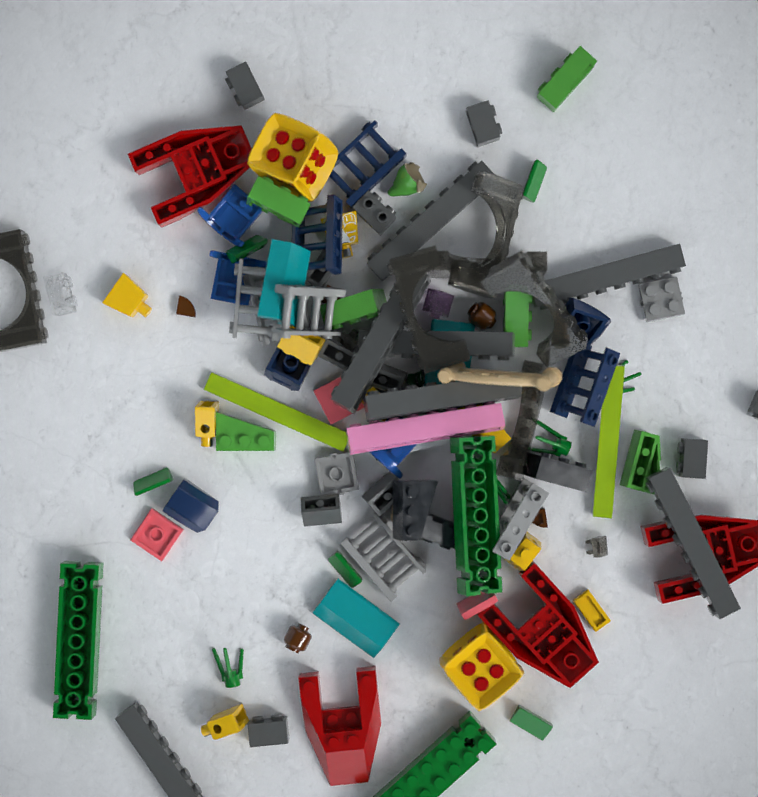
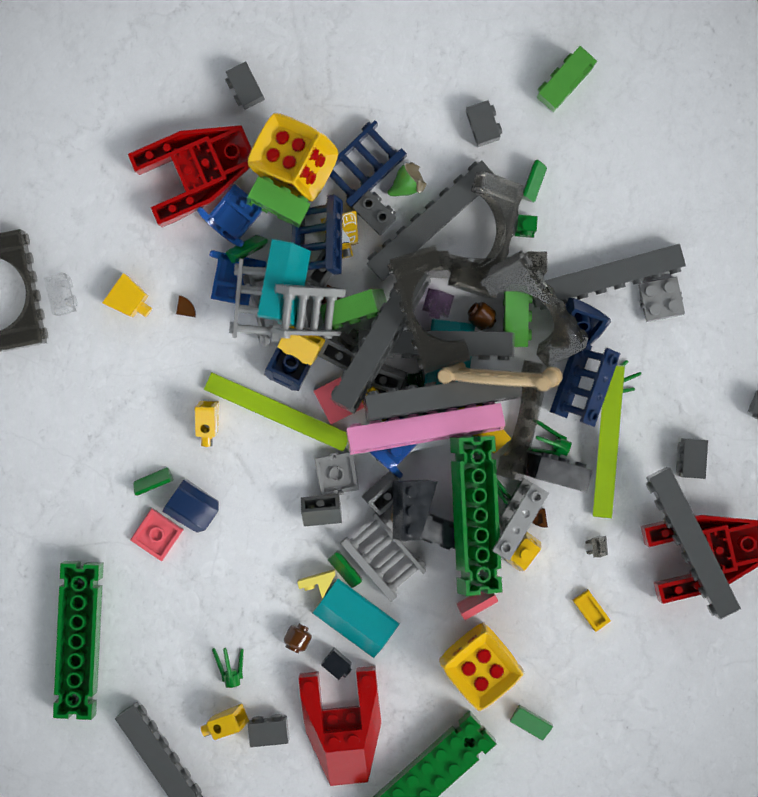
(240, 435): bright green wedge -> none
(322, 579): none -> light yellow slope
(337, 664): none -> black brick
(526, 226): none -> green brick
(551, 638): red wedge -> none
(641, 460): bright green wedge -> none

